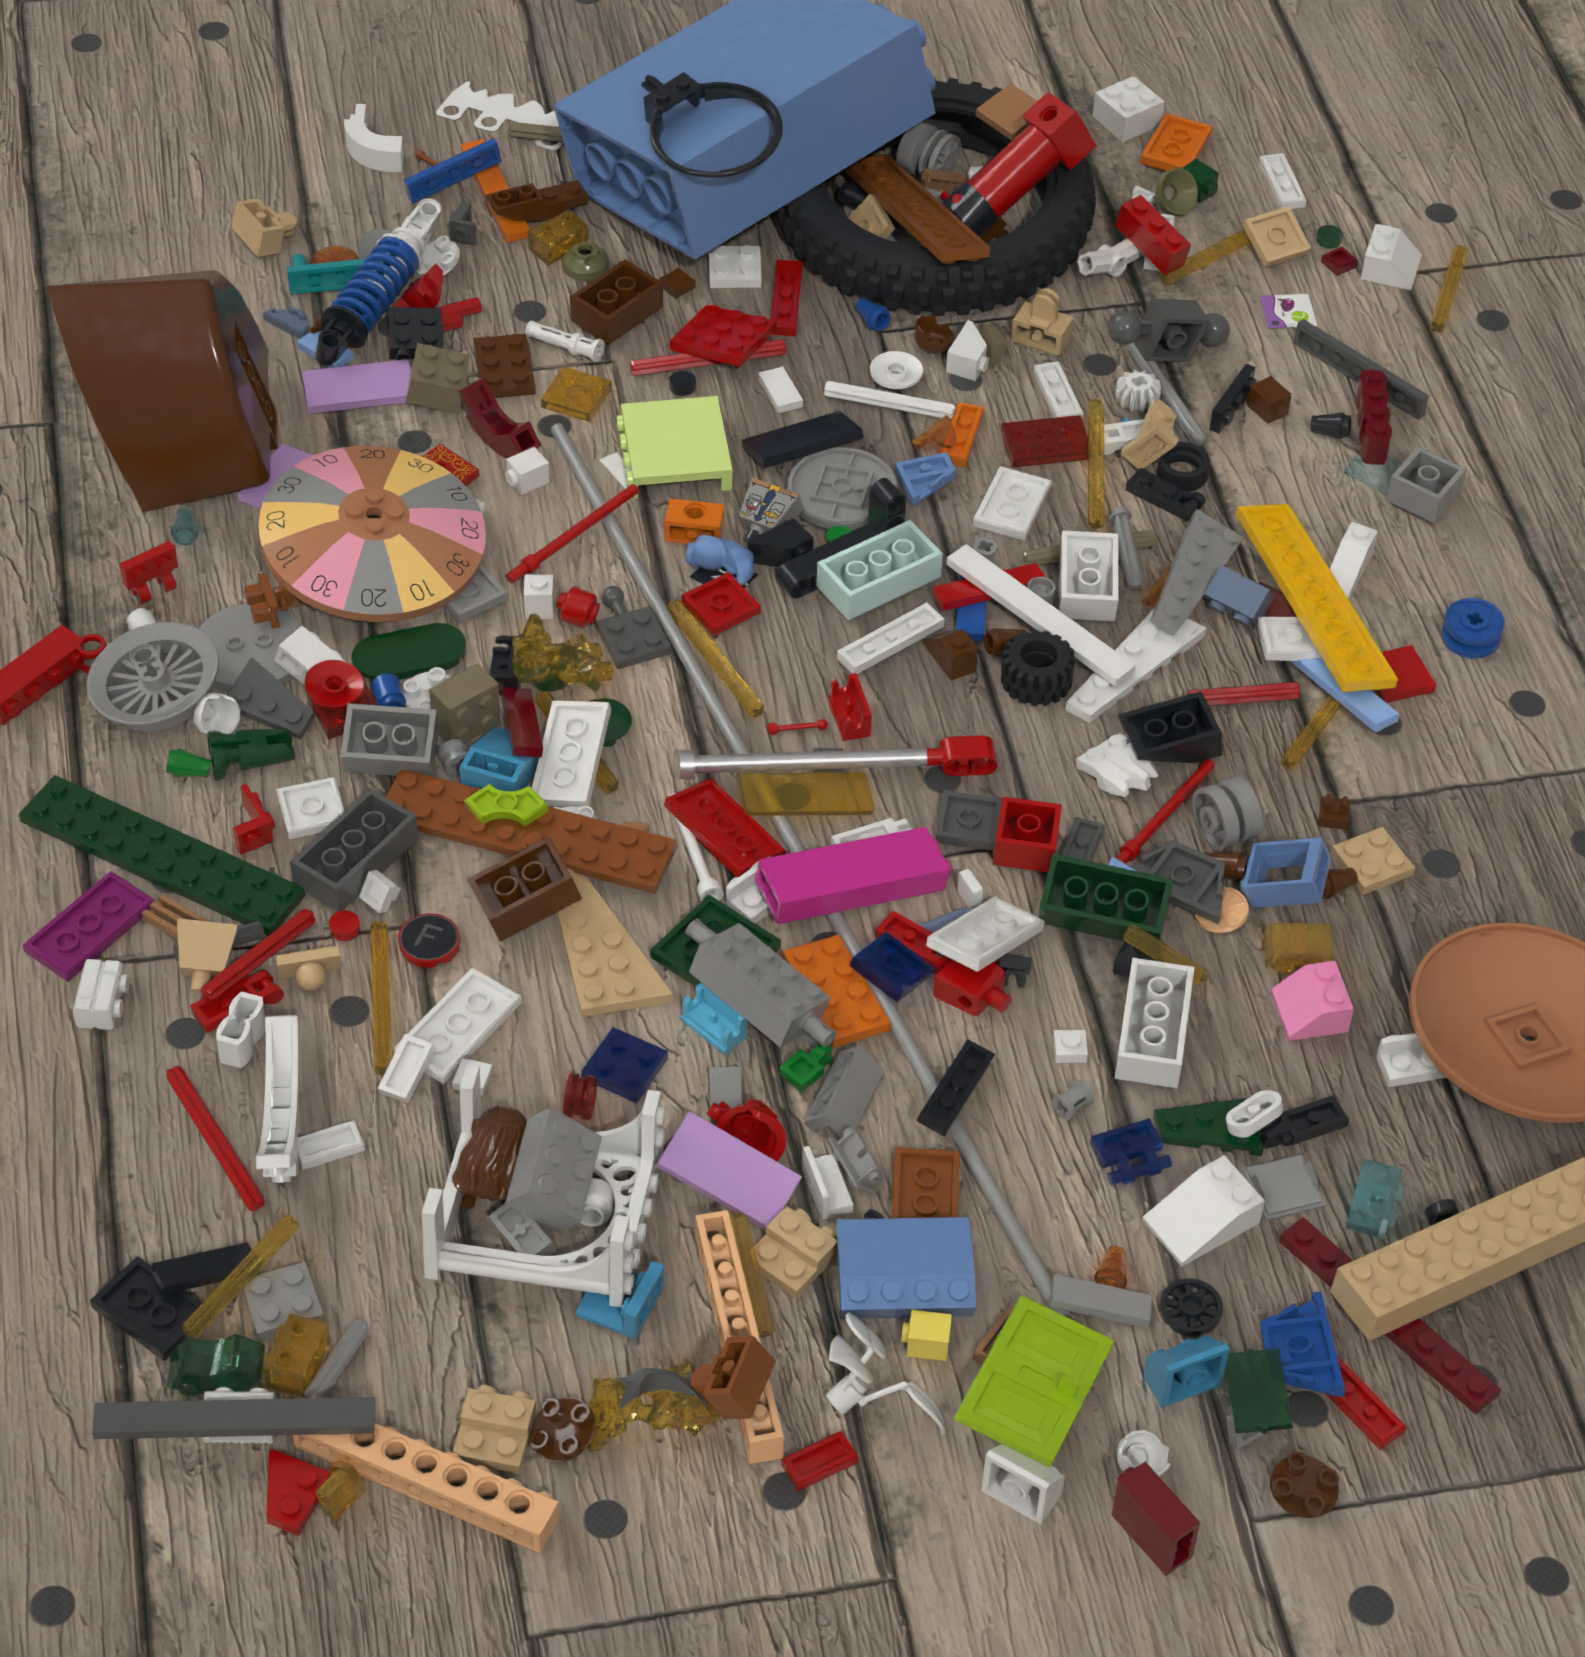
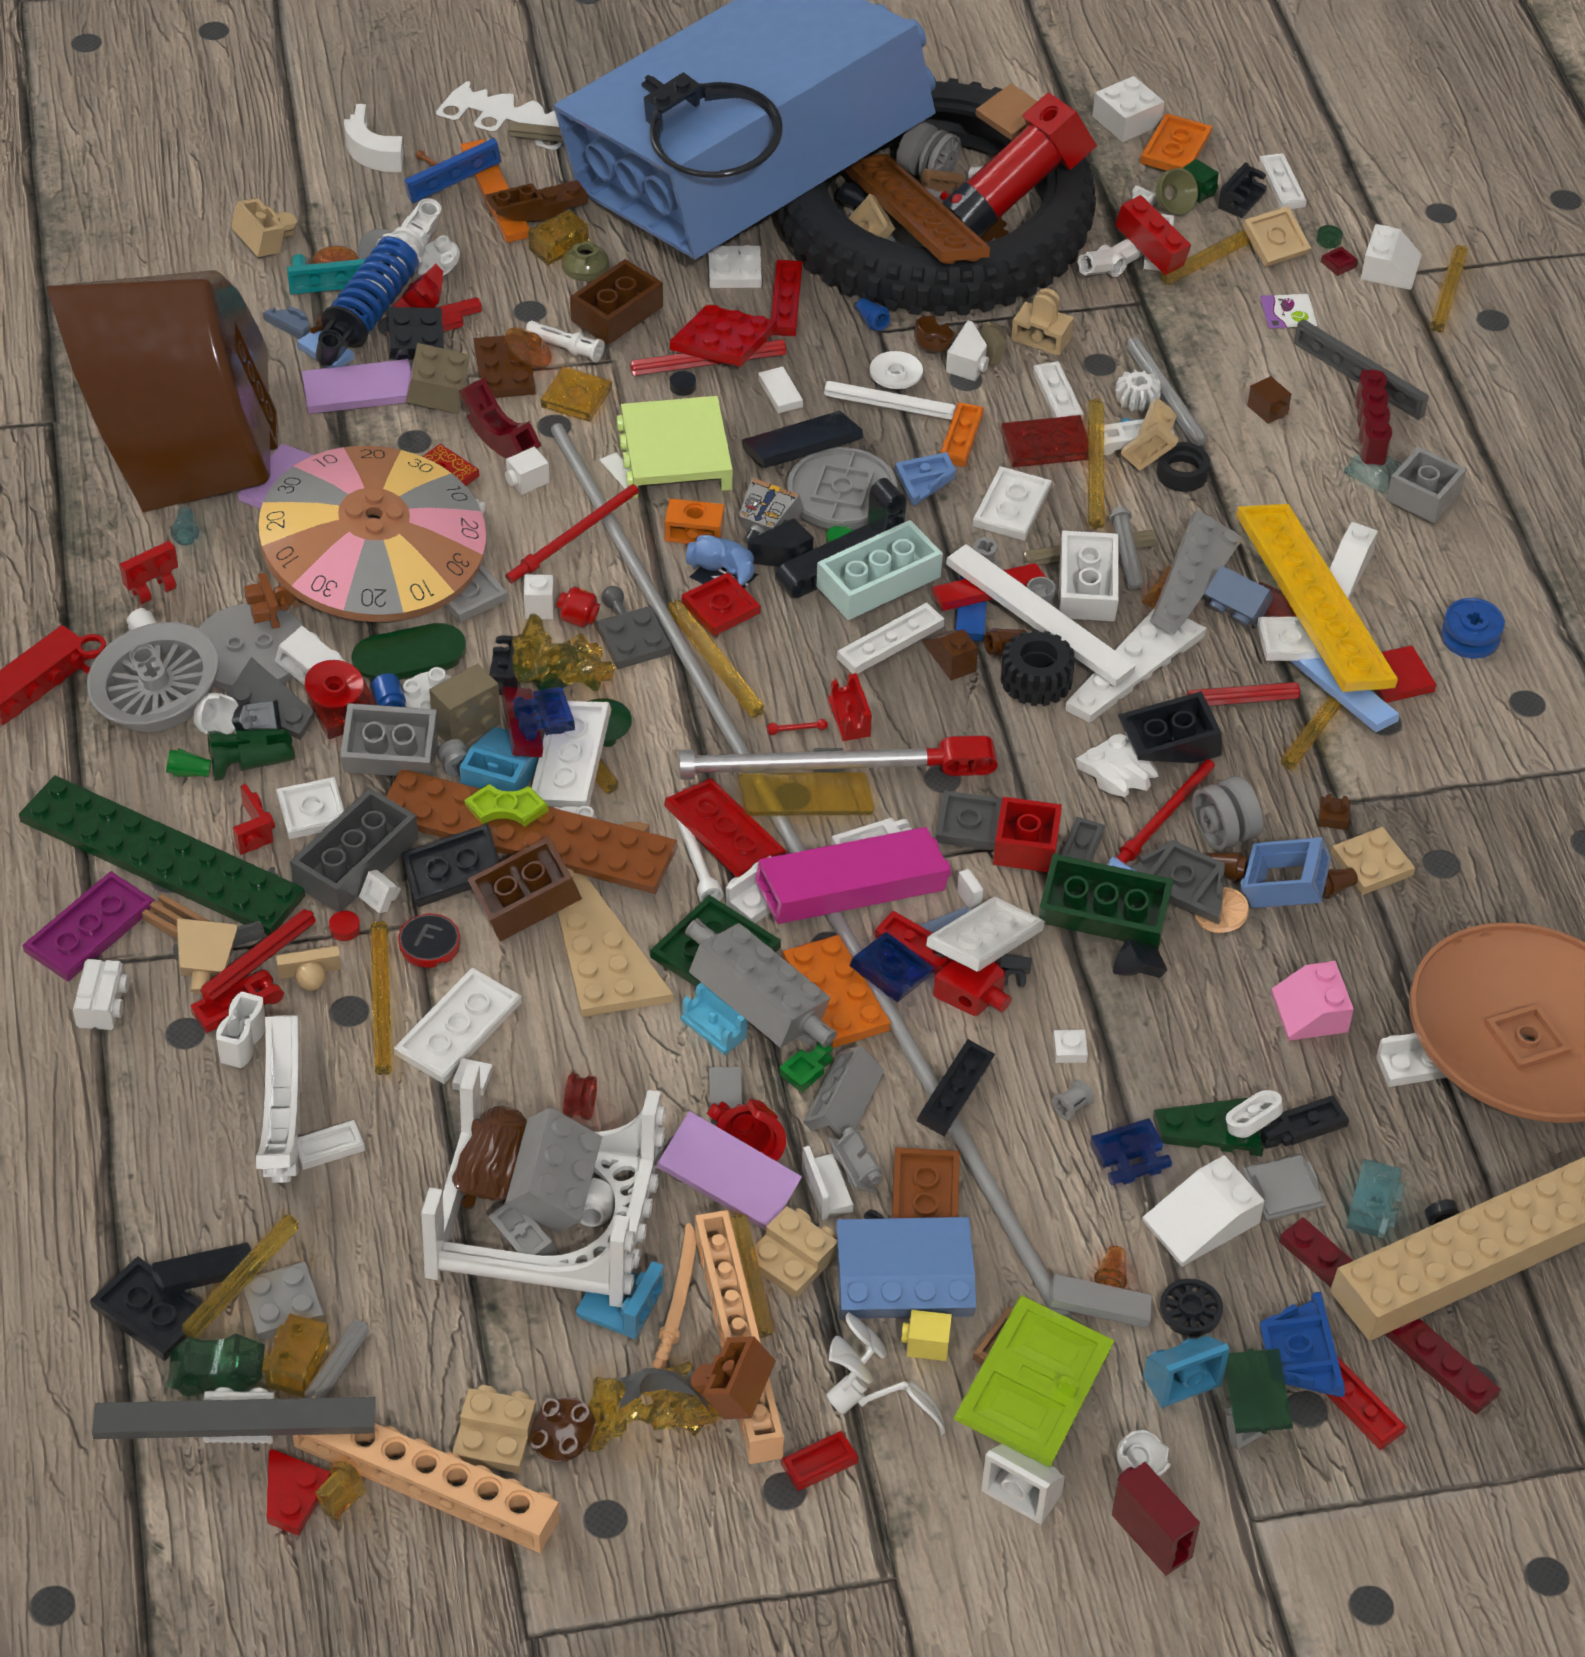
(215, 1138): red axle -> none
(257, 716): none -> tile
(406, 1068): white tile -> none
(446, 864): none -> black tile
(461, 225): dark grey bracket -> none
(527, 347): none -> clear orange dish
(552, 710): none -> clear blue plate
(625, 1064): clear blue plate -> none
(669, 1333): none -> light nougat sword
(677, 283): reddish brown tile -> none
(940, 433): clear orange tile -> none
(1154, 1023): white brick -> none
(1161, 951): clear yellow axle -> none
(1165, 494): black plate -> none
(1169, 329): dark grey brick -> none
(1232, 399): black plate -> none
(1242, 191): none -> black hinge
(1296, 945): clear yellow brick -> none
(1304, 1485): reddish brown dish -> none
(1333, 425): black cone -> none

